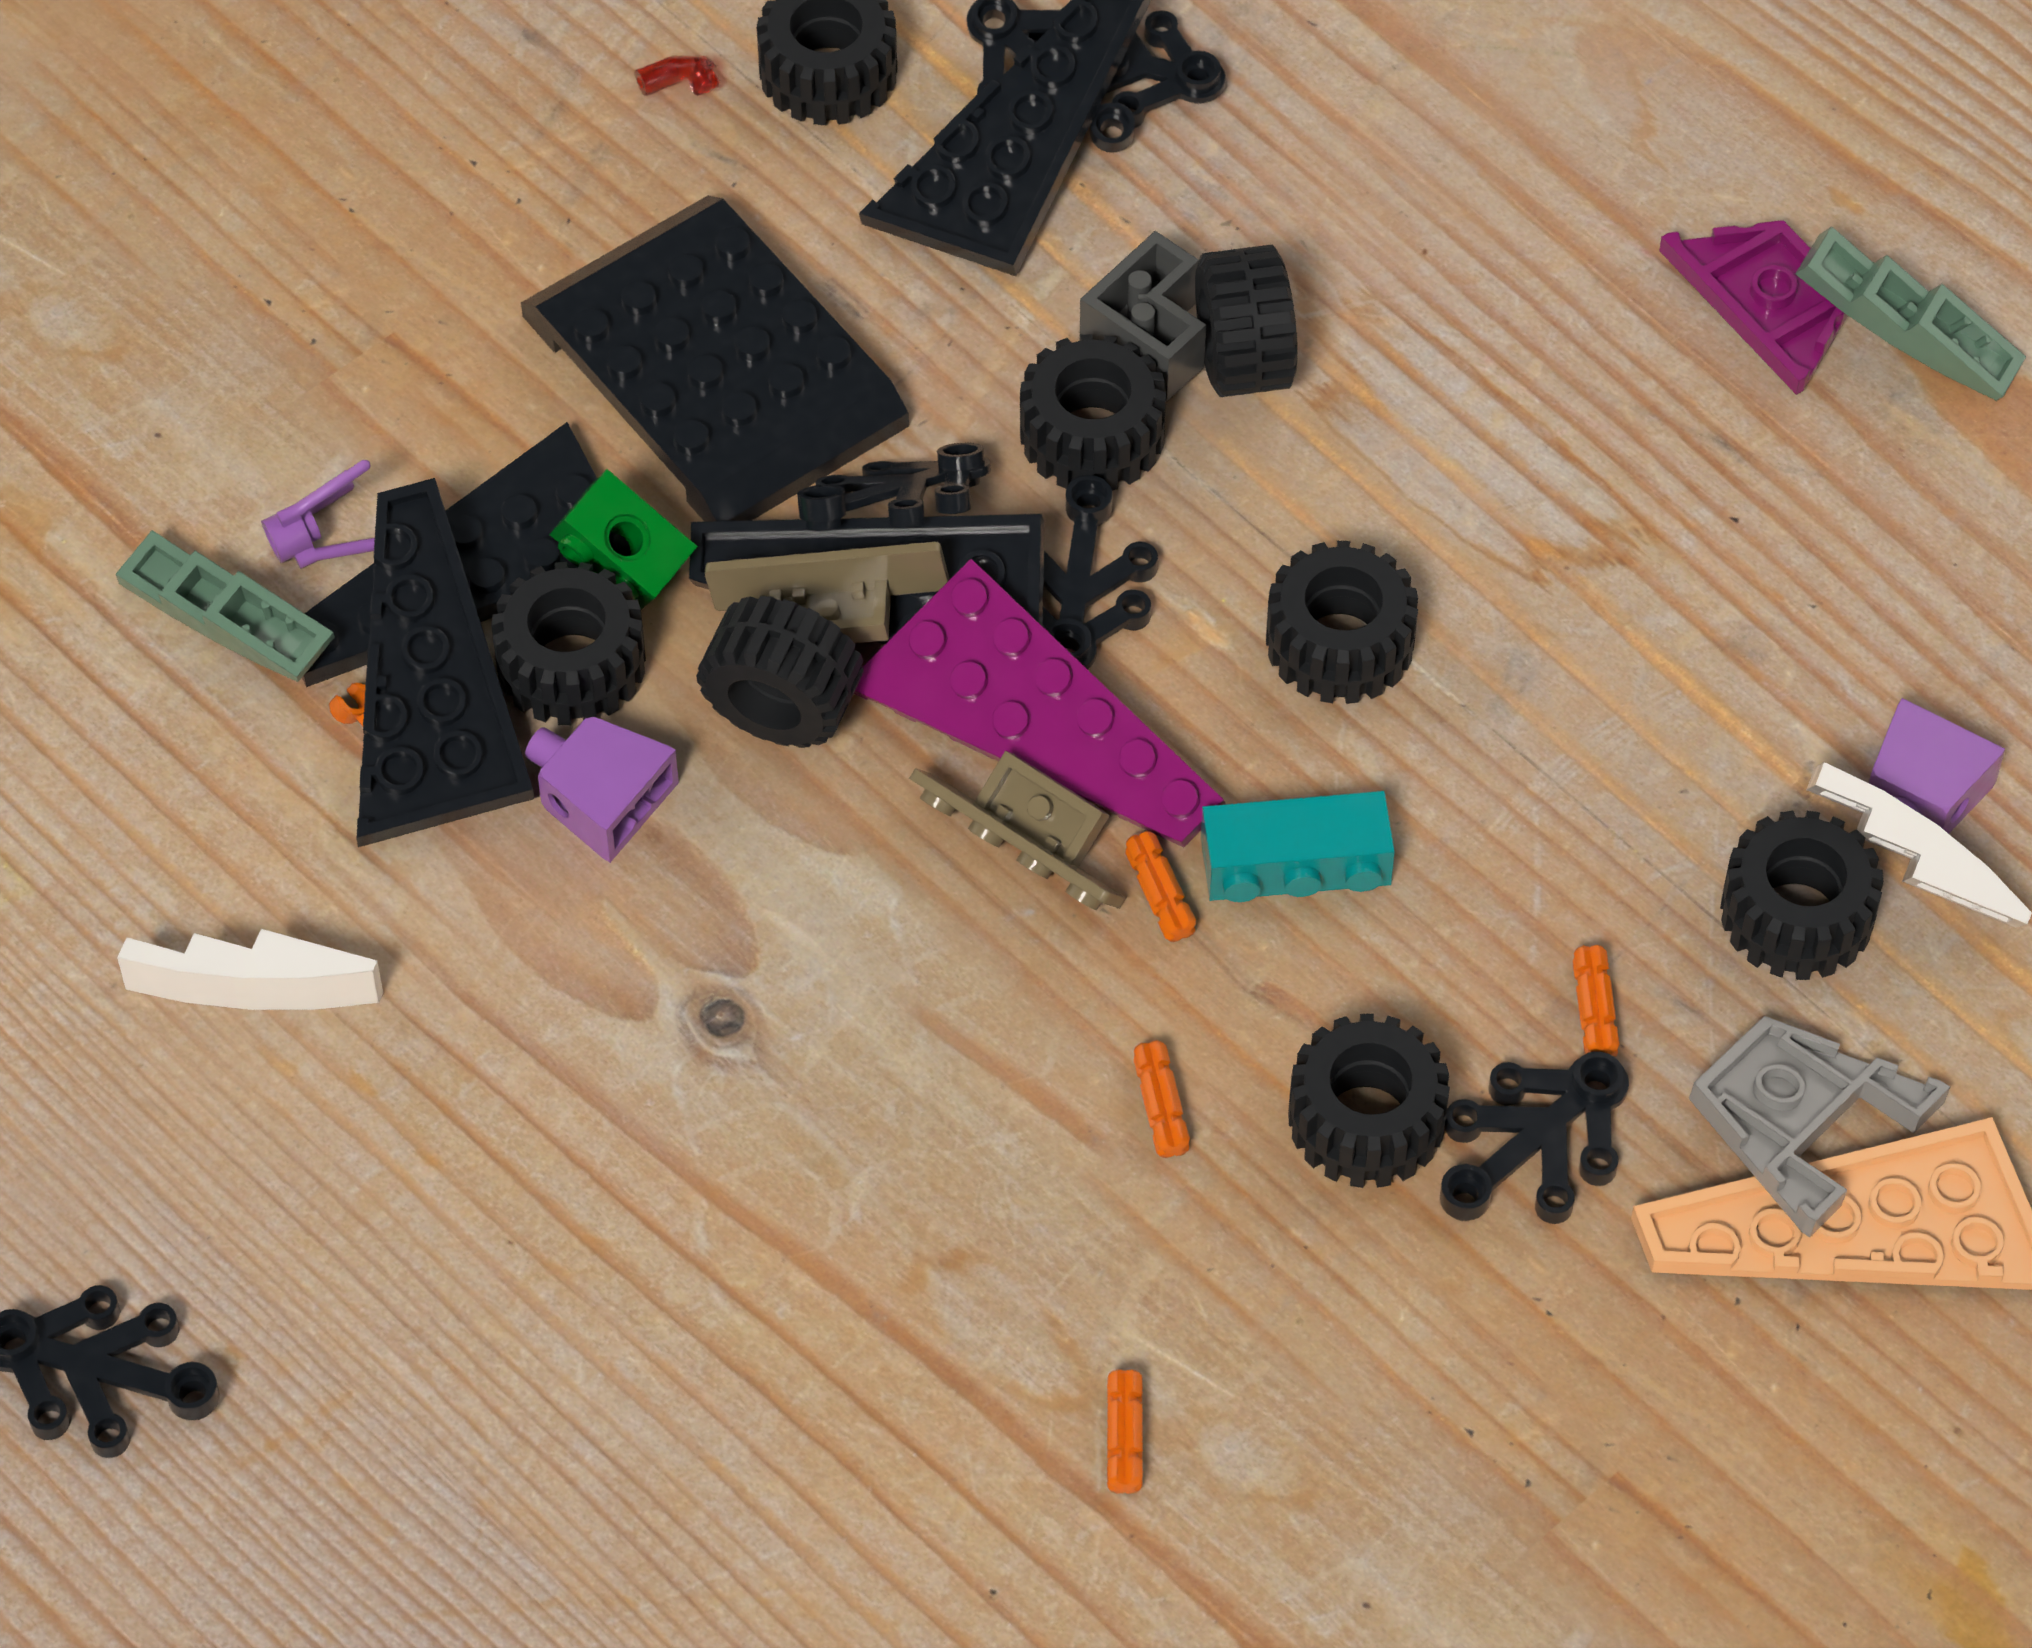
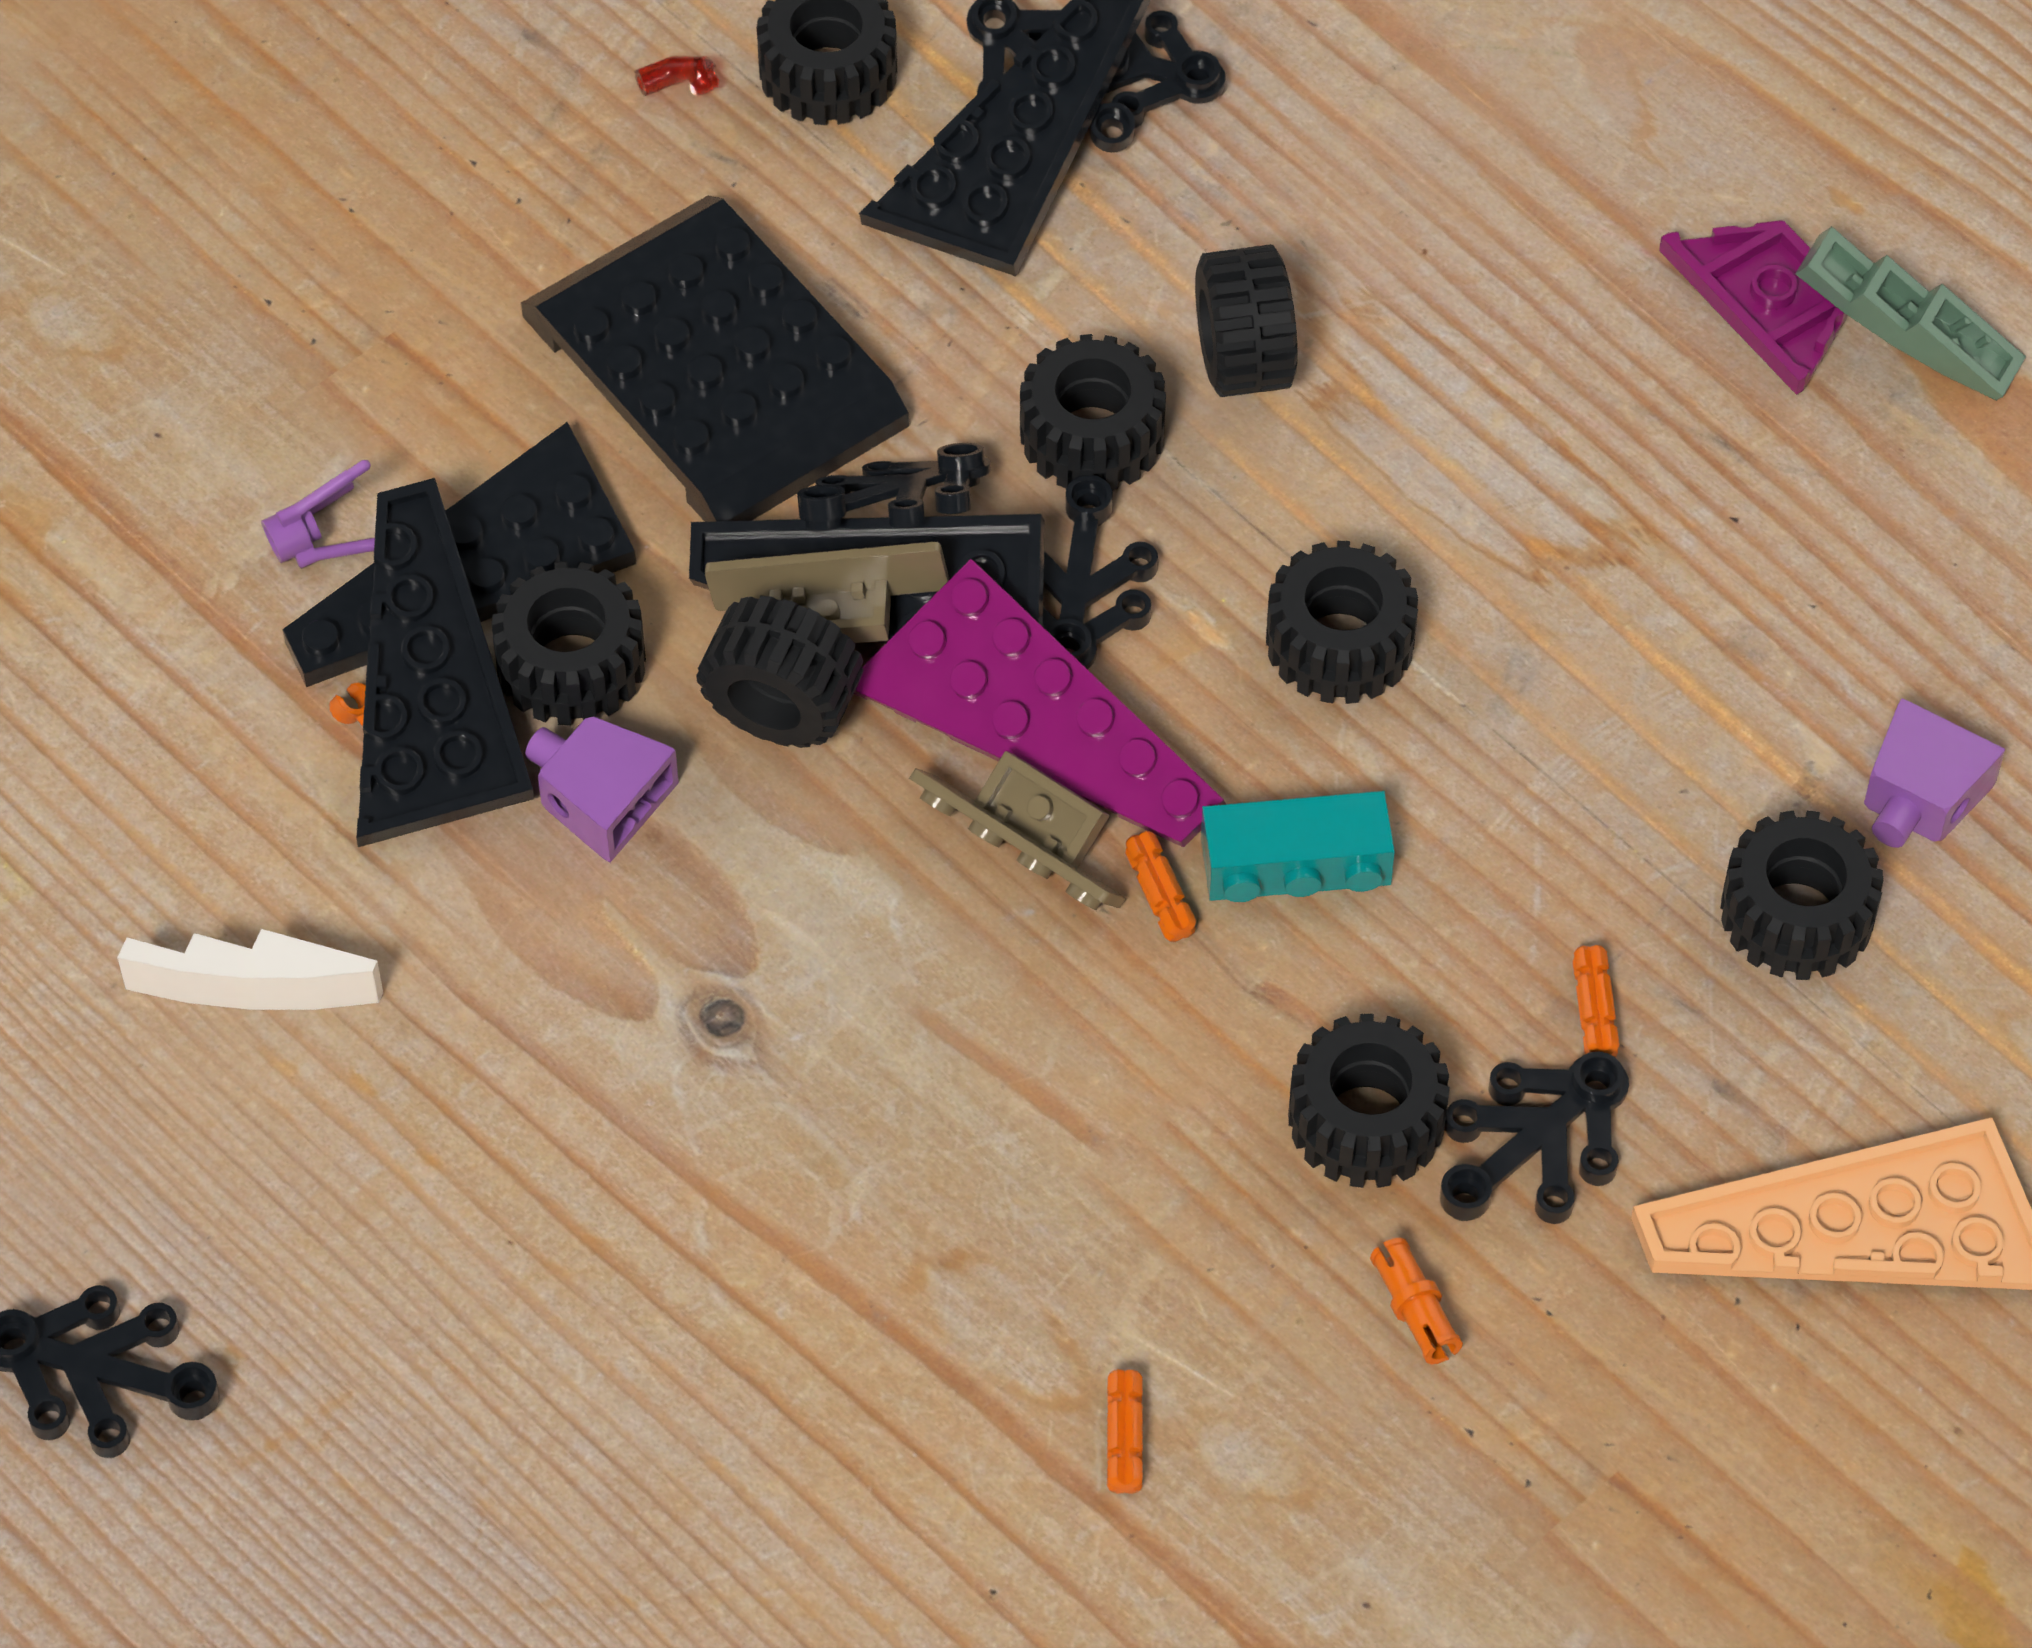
(224, 607): sand green slope -> none
(613, 507): green brick -> none
(1148, 305): dark grey brick -> none
(1161, 1099): orange axle -> none
(1416, 1300): none -> orange pin
(1783, 1092): light grey wing -> none
(1937, 859): white slope -> none

